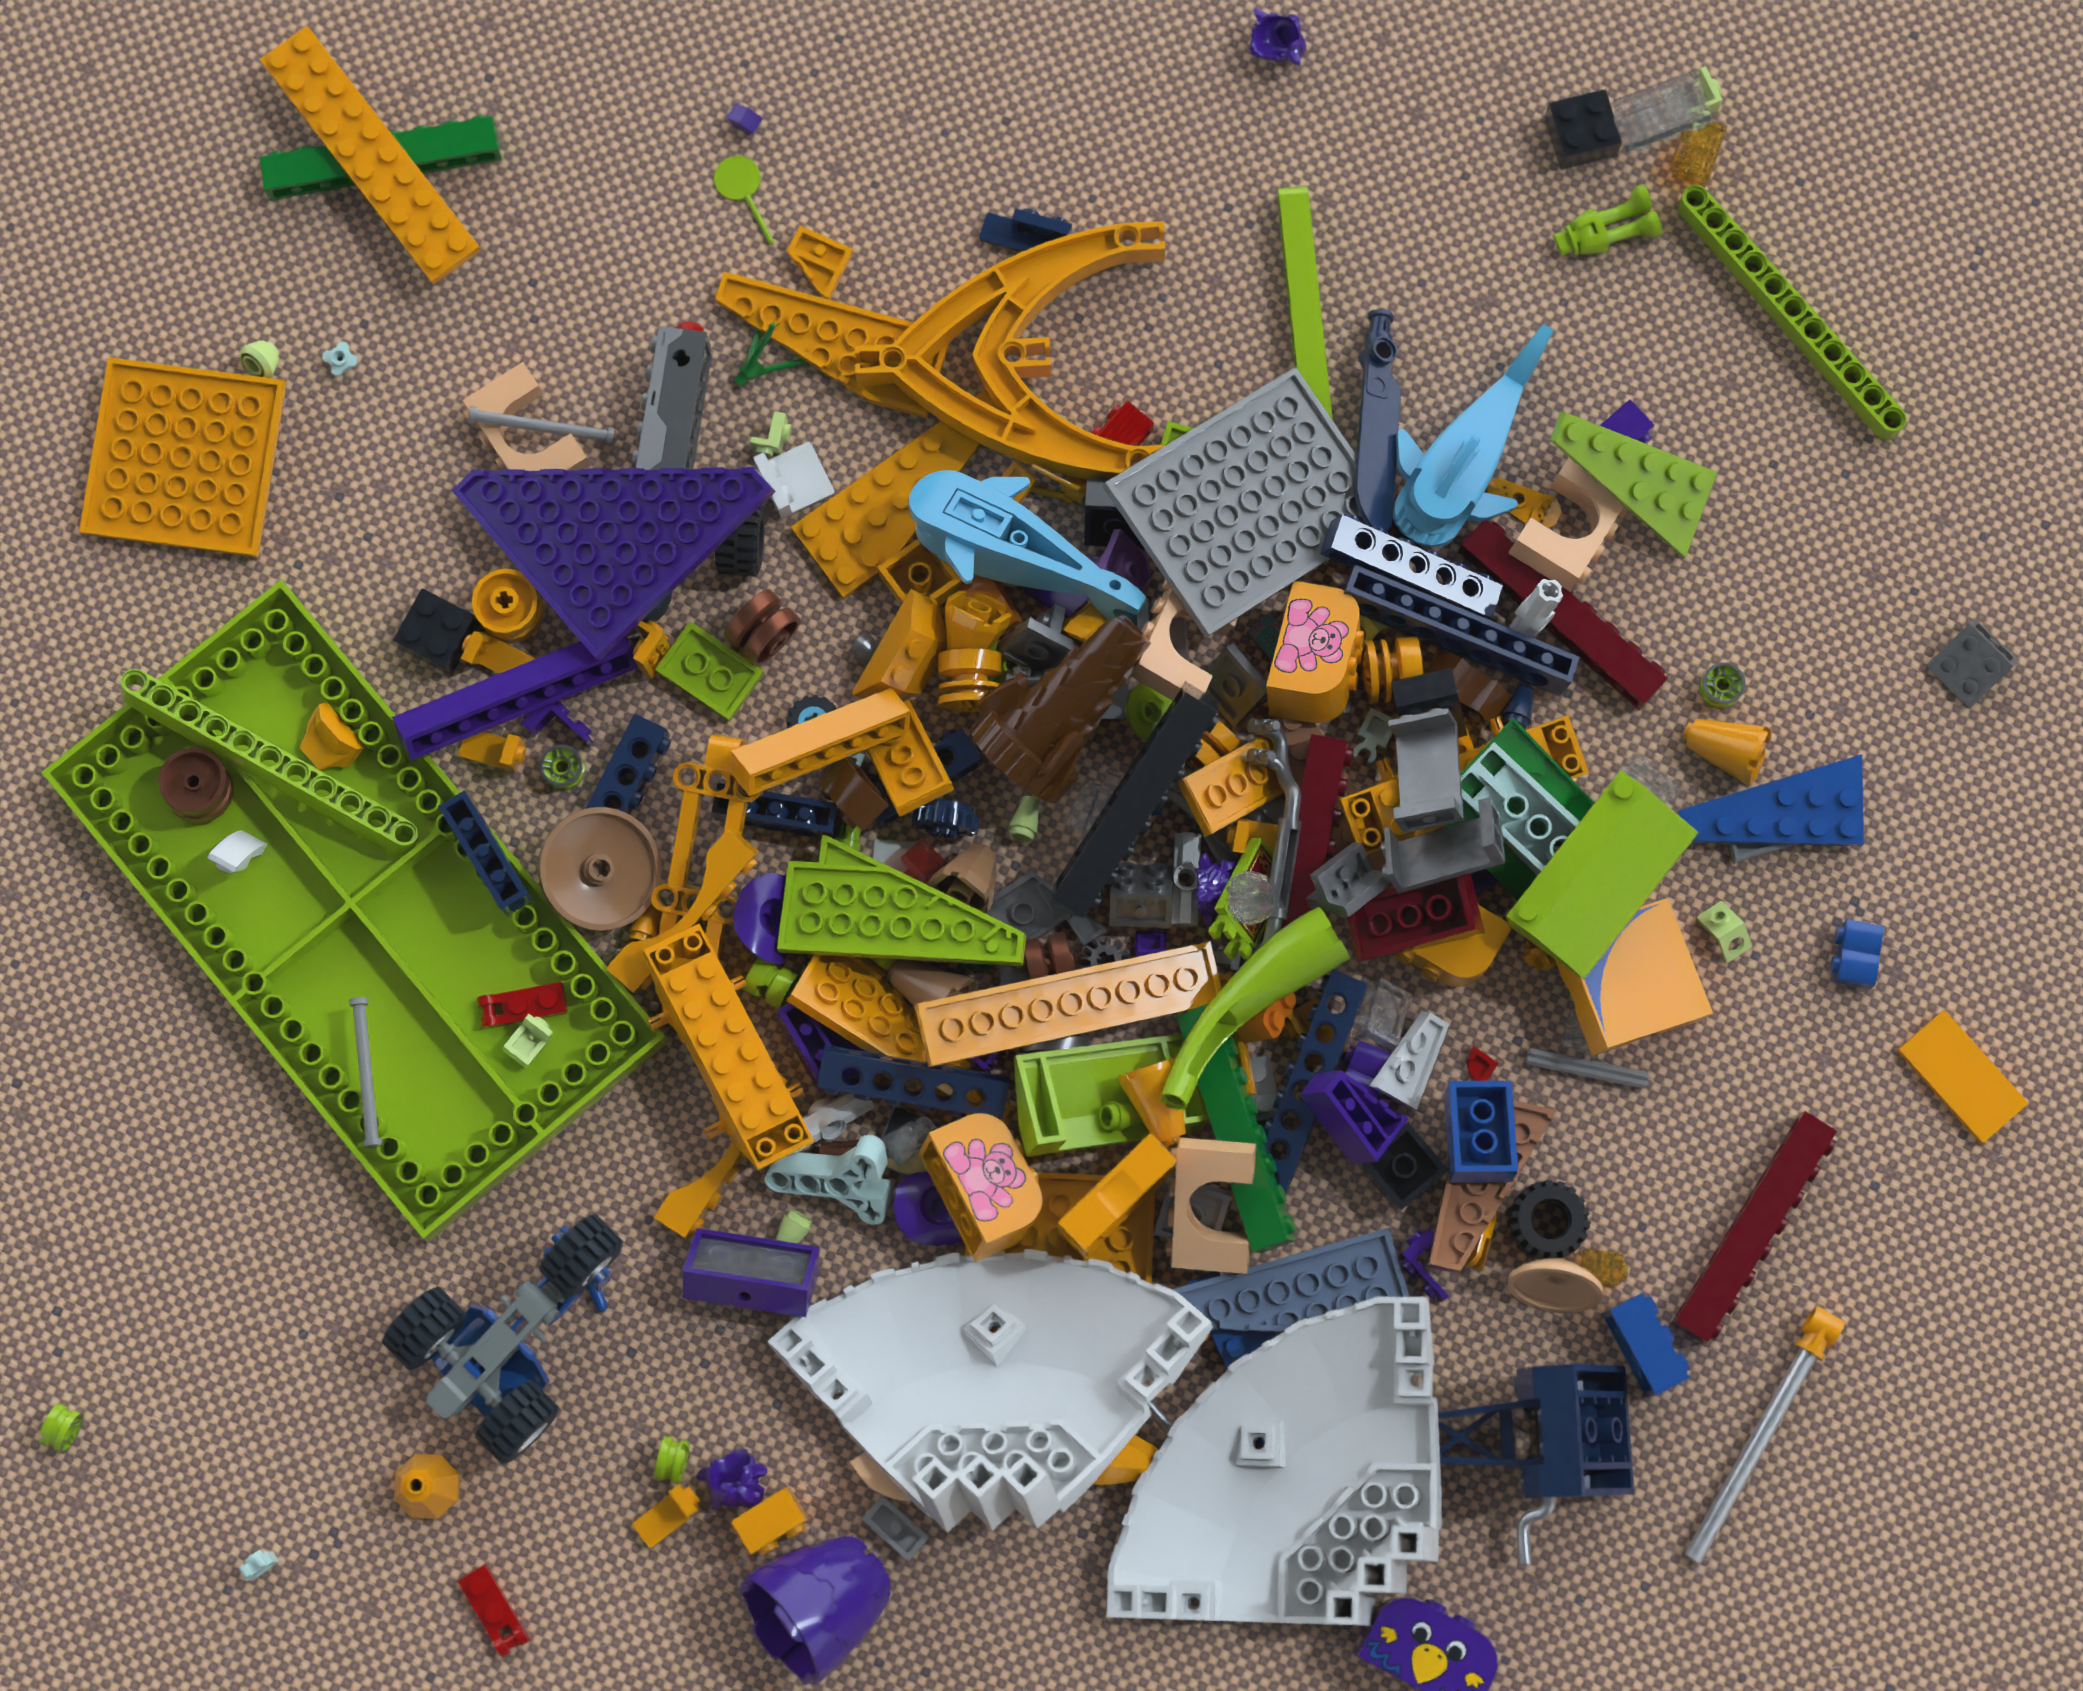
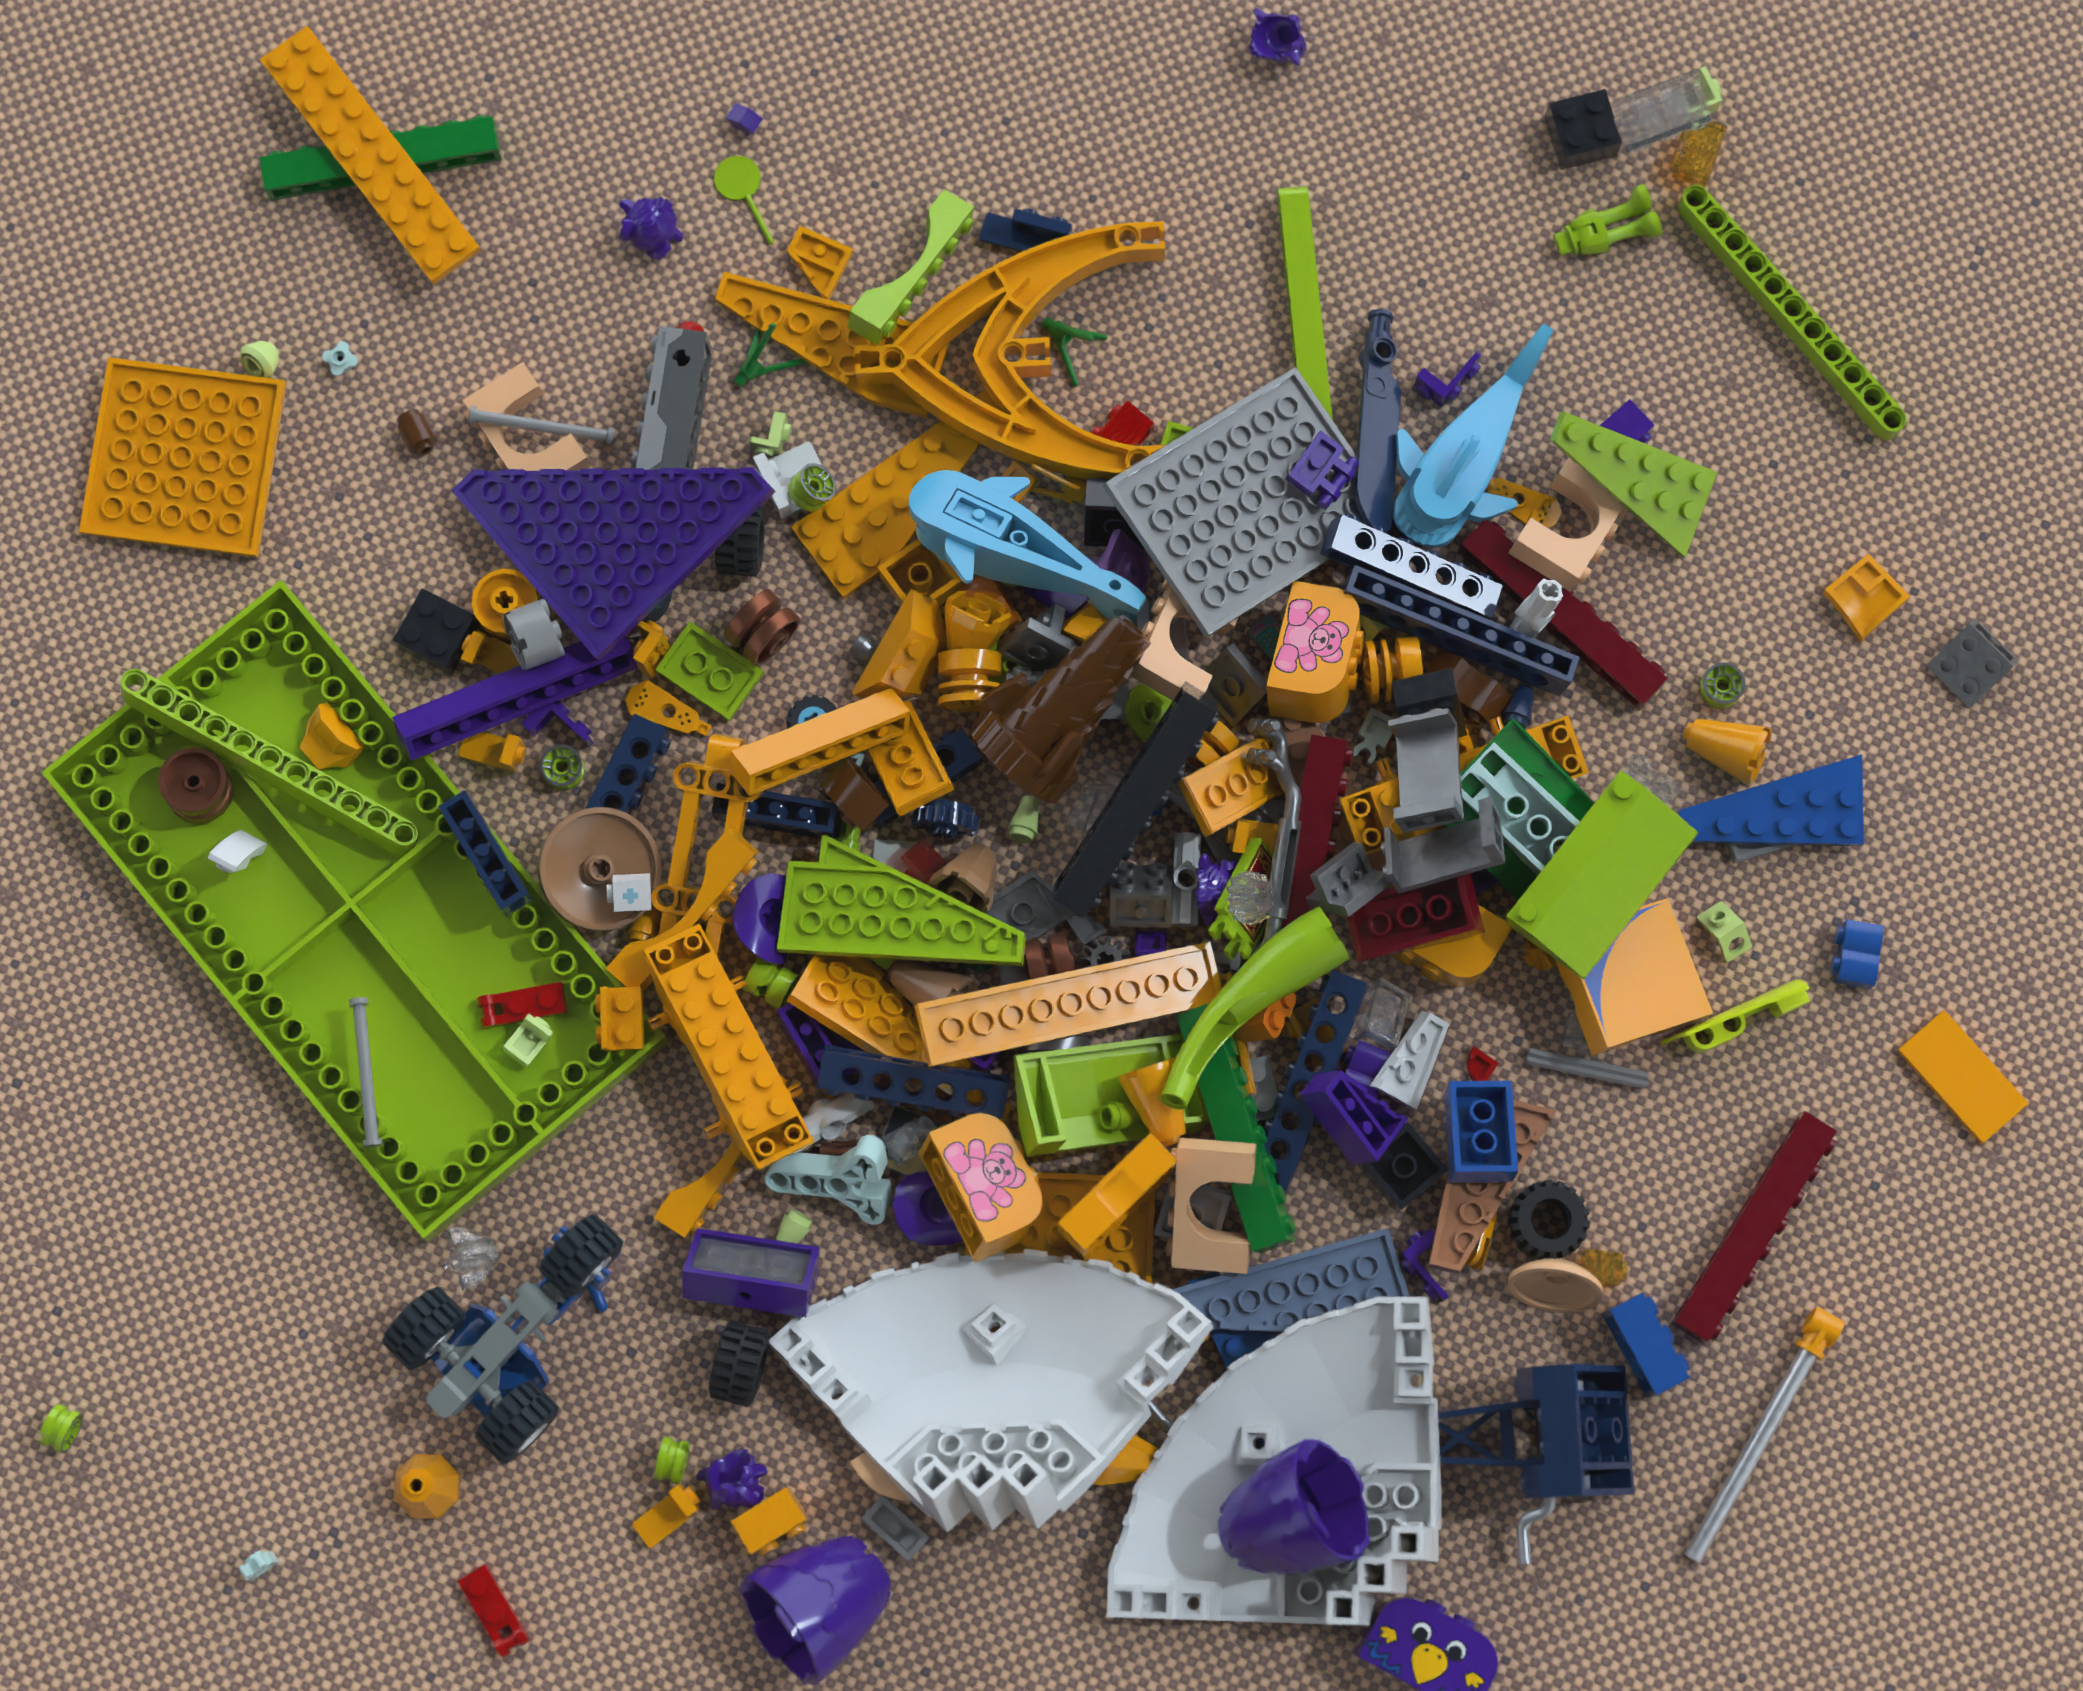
(416, 432): none -> reddish brown brick
(472, 1256): none -> clear brick
(533, 634): none -> light grey brick
(620, 1018): none -> light orange bracket
(630, 892): none -> white brick
(650, 225): none -> dark purple hair
(655, 705): none -> light orange piece
(739, 1363): none -> black tyre
(812, 487): none -> lime wheel
(879, 308): none -> lime arch
(1063, 335): none -> green plant
(1296, 1513): none -> dark purple piece
(1314, 465): none -> dark purple plate
(1432, 388): none -> dark purple bracket
(1779, 1001): none -> neon yellow panel
(1865, 596): none -> light orange plate

